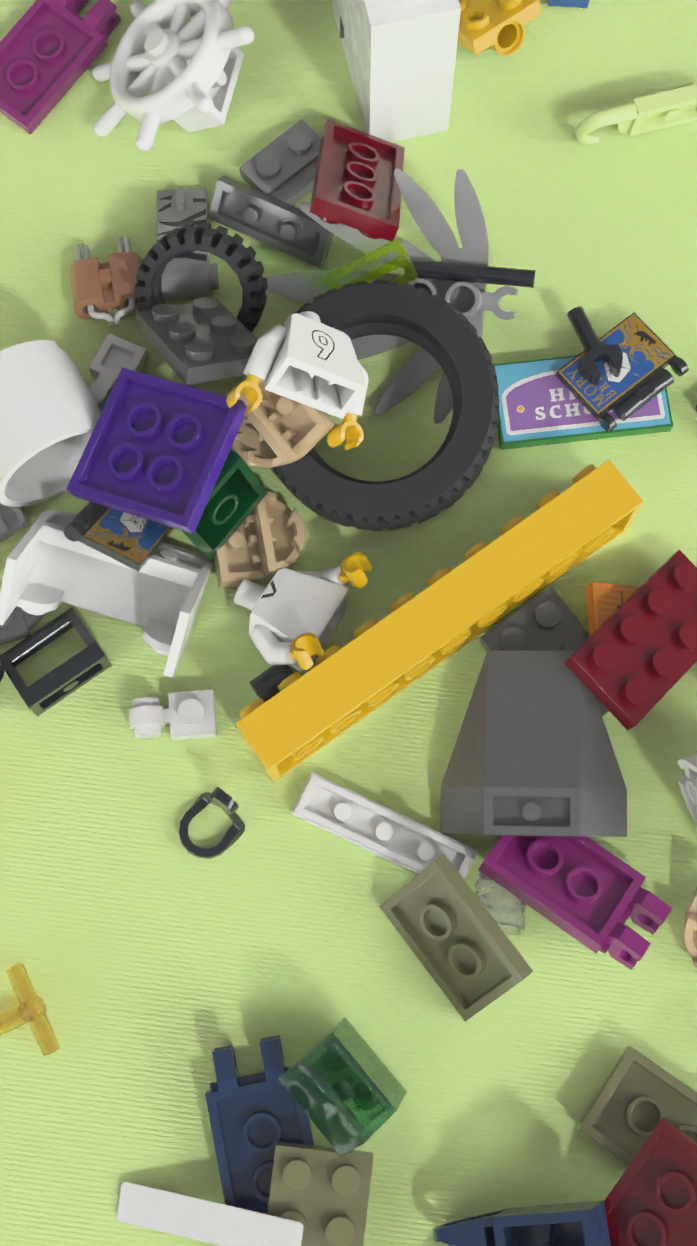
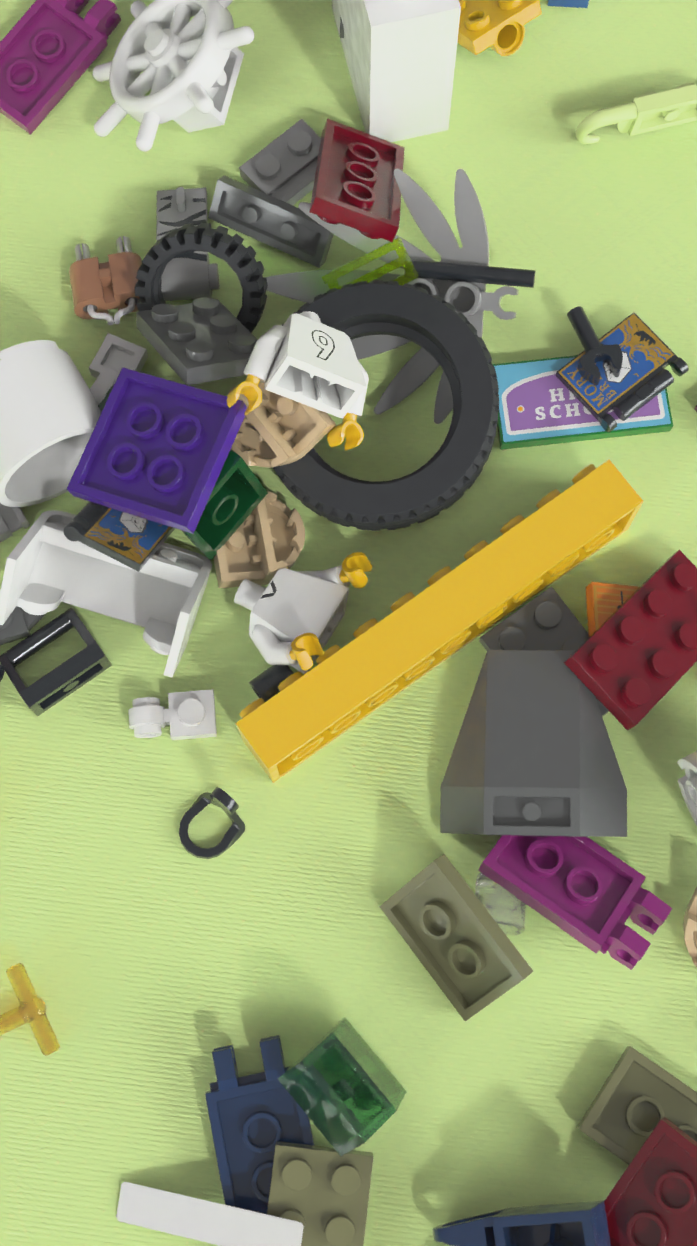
(377, 828): white tile -> none

